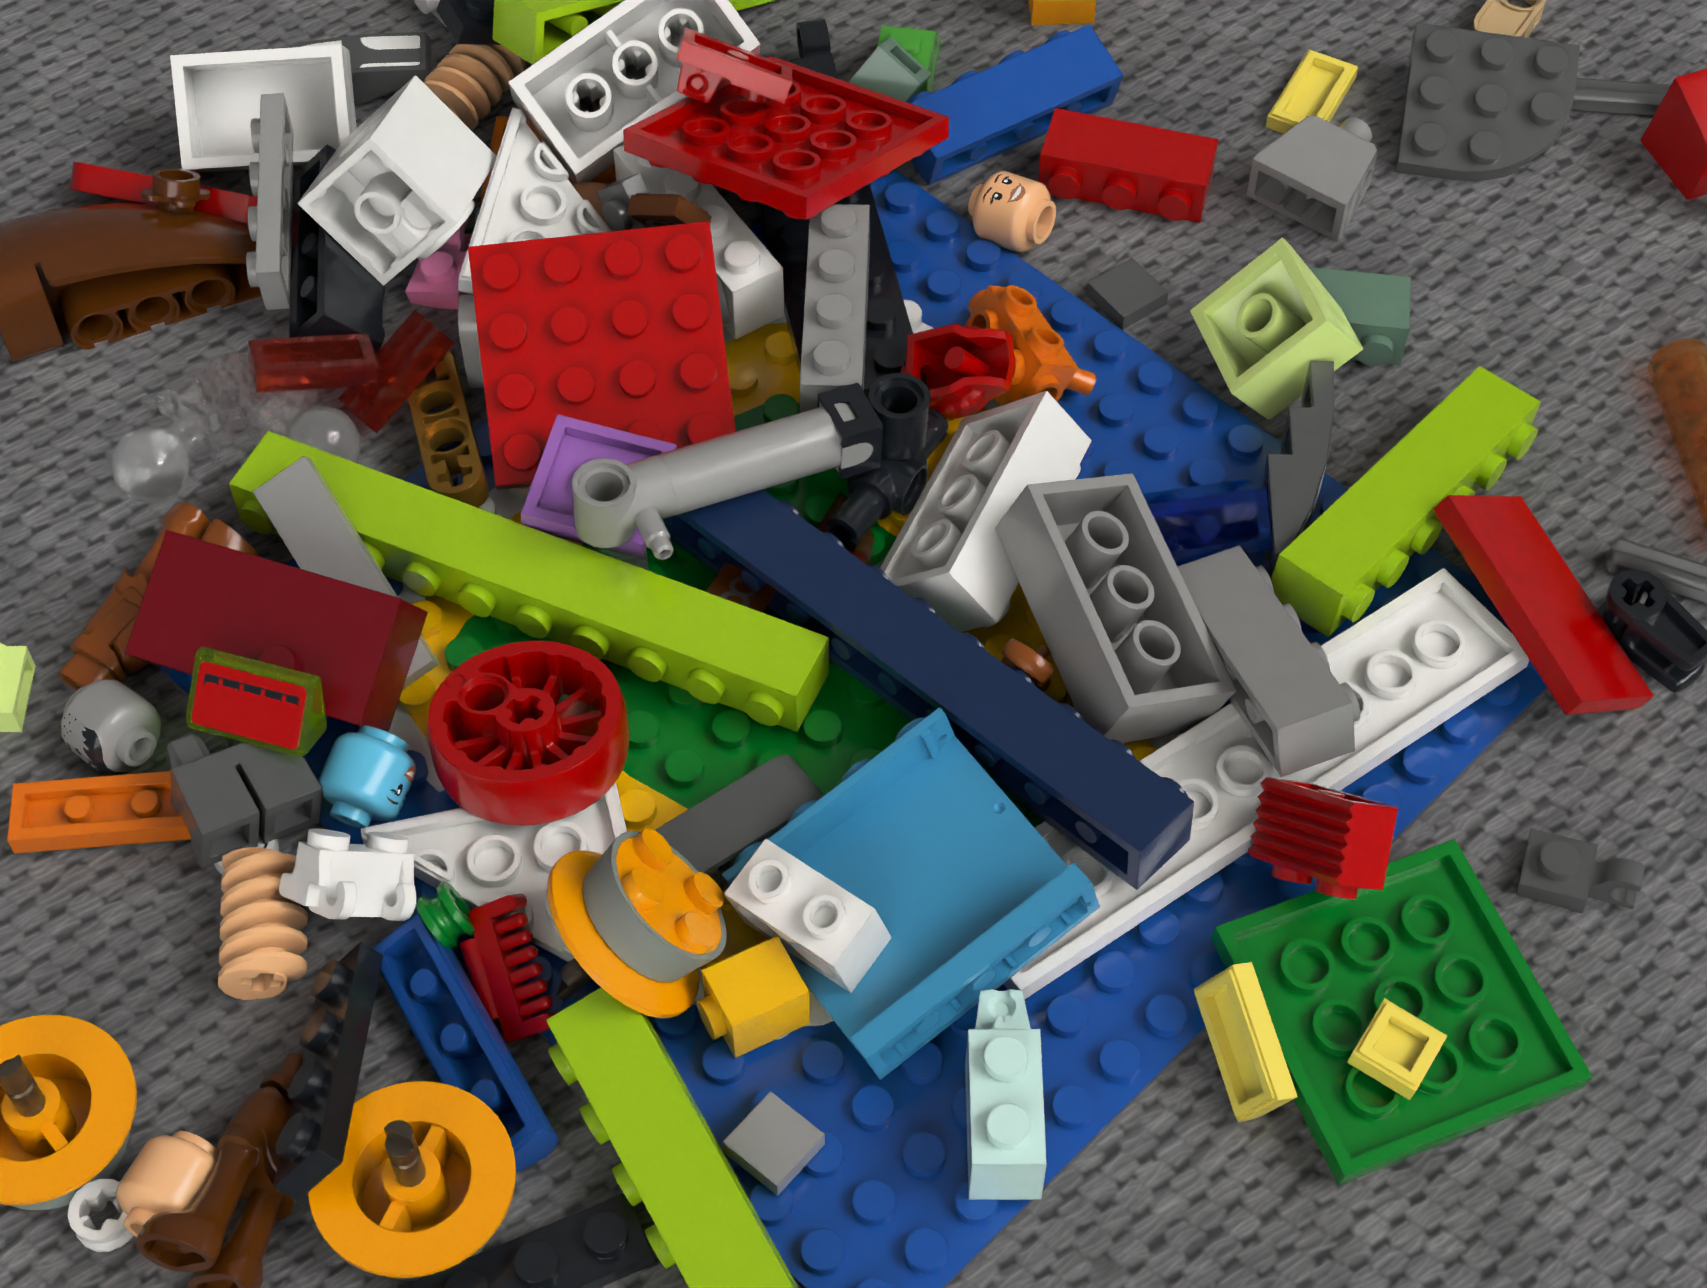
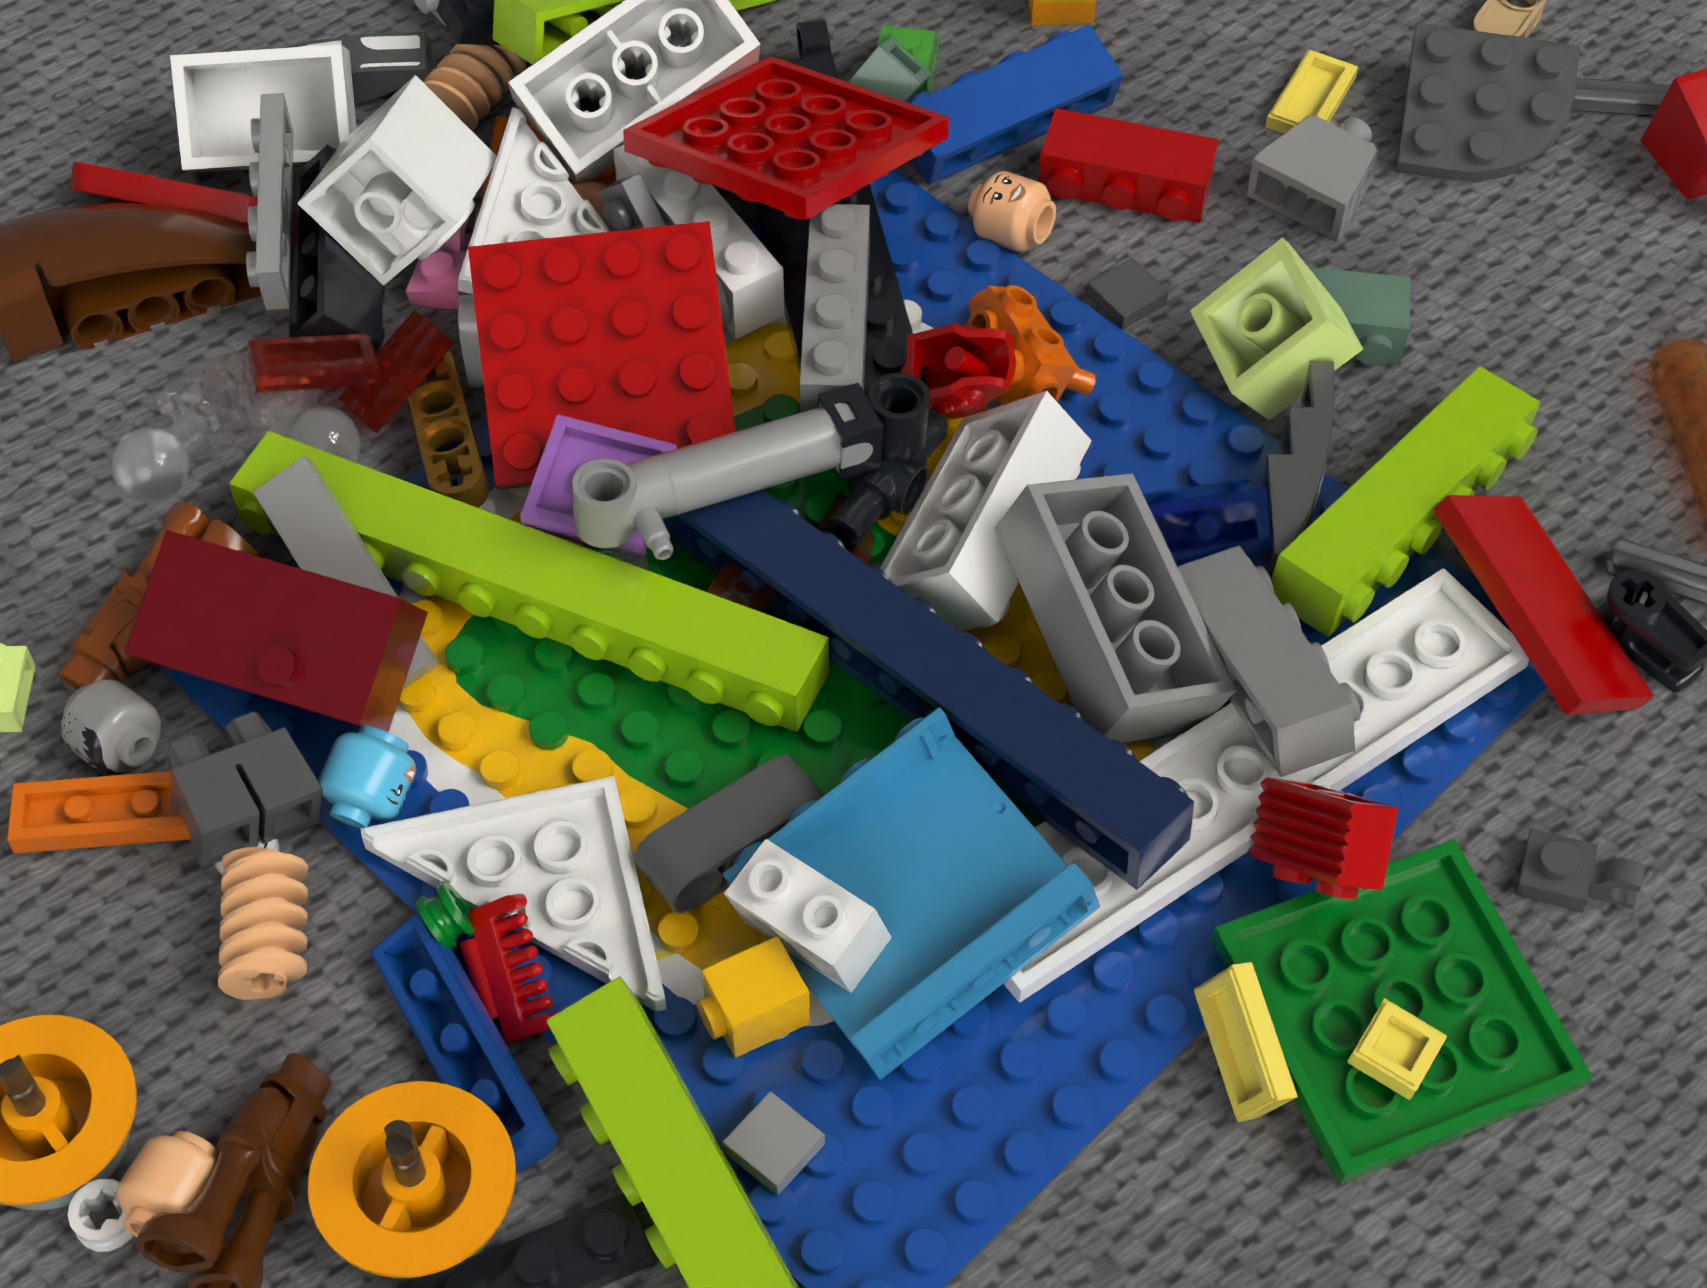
(175, 190): reddish brown plate -> none
(255, 702): slope -> none
(329, 1071): black plate -> none
(353, 879): white piece -> none
(519, 749): red piece -> none
(636, 922): light orange piece -> none
(665, 210): reddish brown tile -> none
(710, 60): hinge -> none
(1004, 1101): light aqua hinge -> none
(1029, 661): dark orange piece -> none

